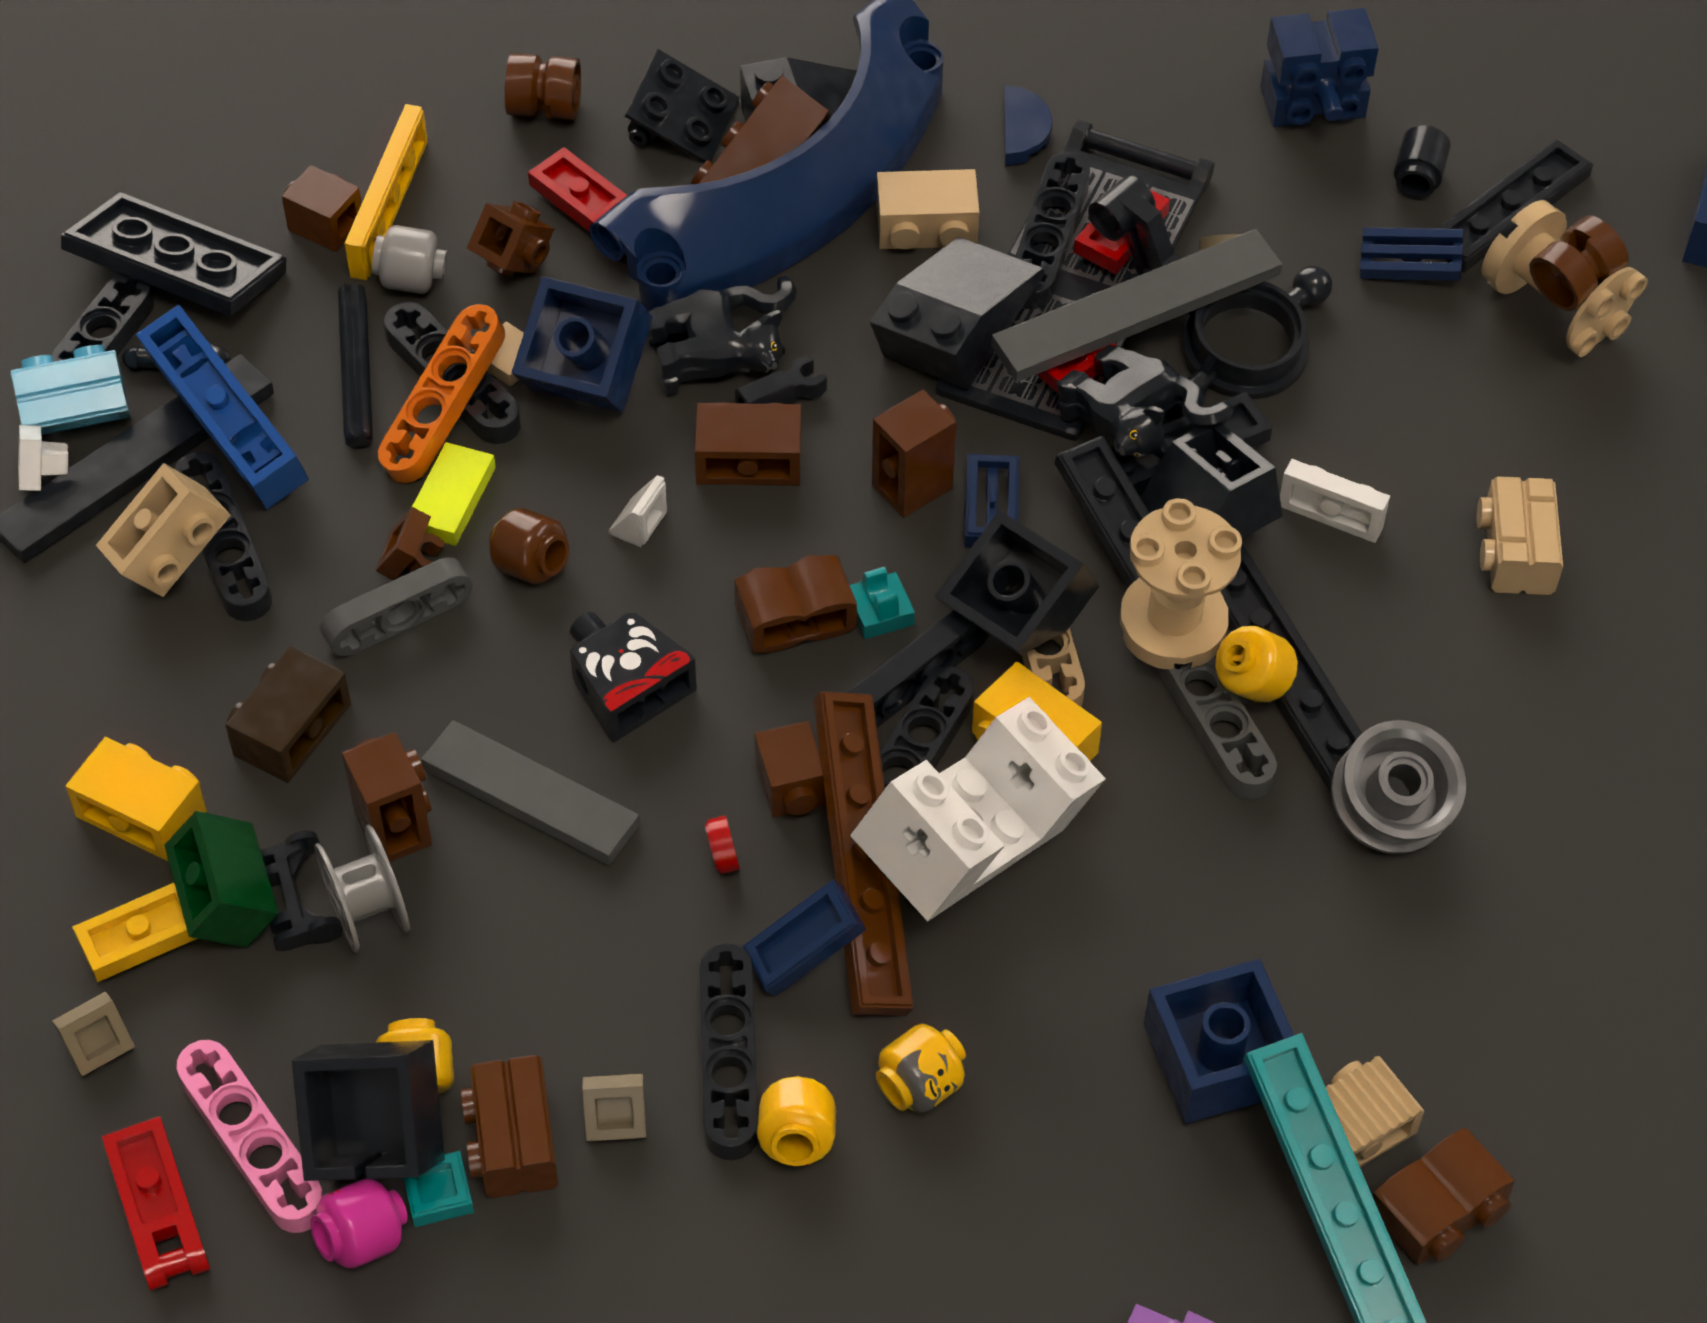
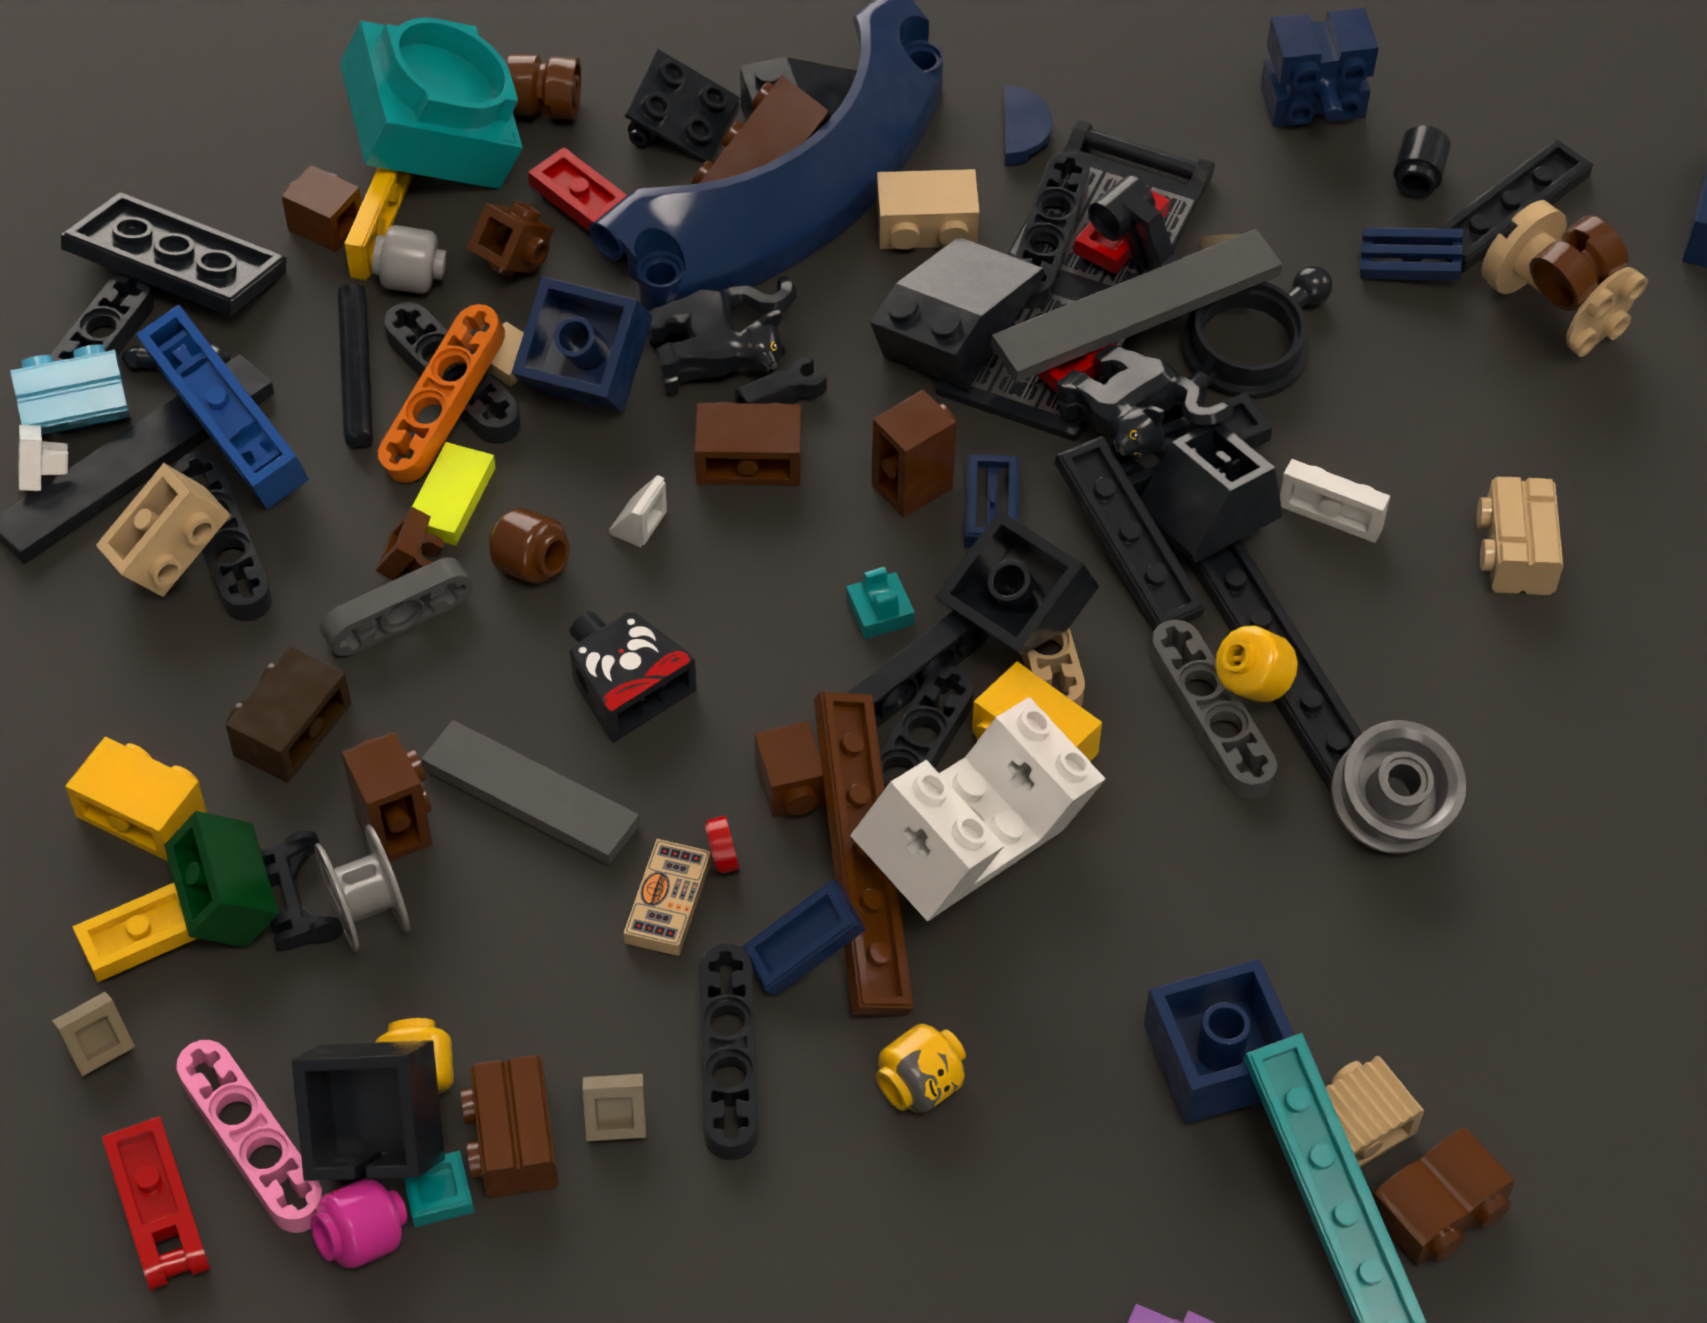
(432, 101): none -> teal container
(667, 897): none -> tile
(795, 603): reddish brown brick -> none
(796, 1121): yellow head -> none
(1177, 602): tan piece -> none

